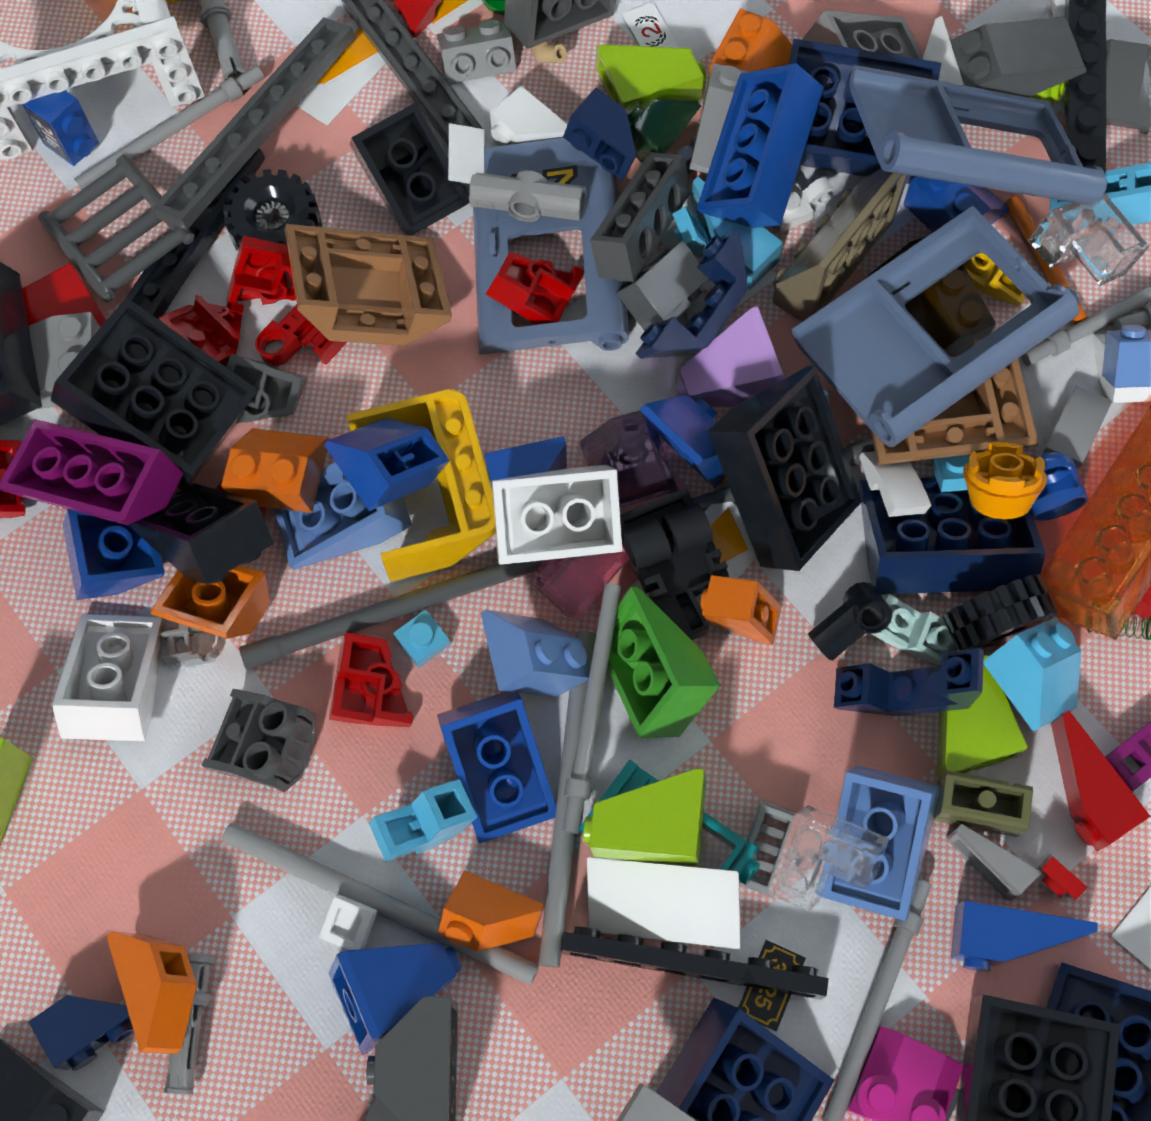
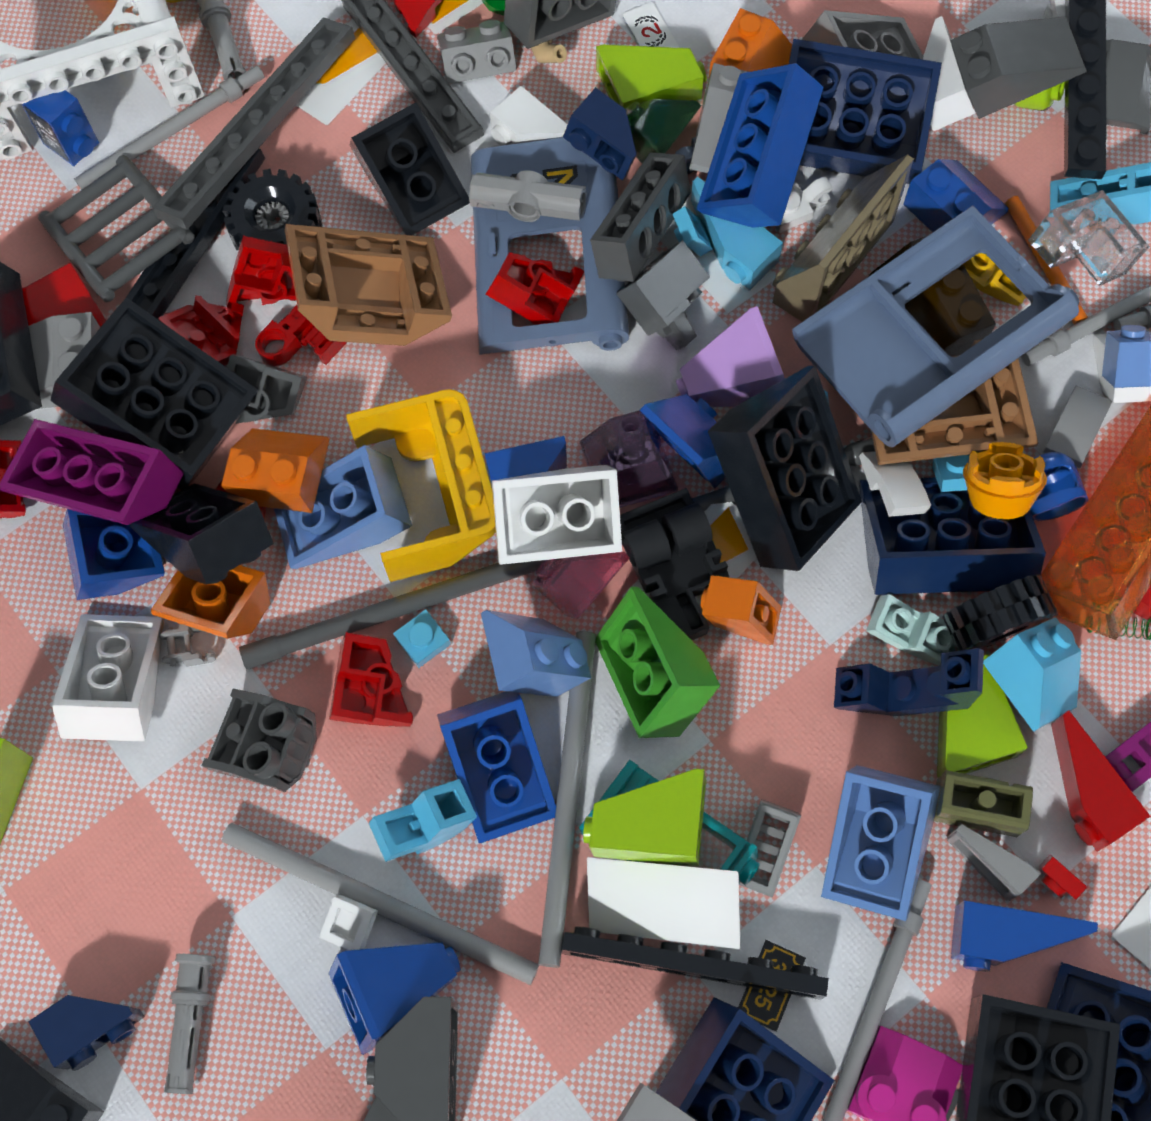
(156, 989): orange slope -> none
(387, 460): blue slope -> none
(465, 152): white sticker -> none
(487, 914): orange slope -> none
(578, 786): light grey bar -> none
(726, 269): dark blue slope -> none
(820, 848): clear brick -> none
(852, 620): black piece -> none
(920, 134): sand blue piece -> none

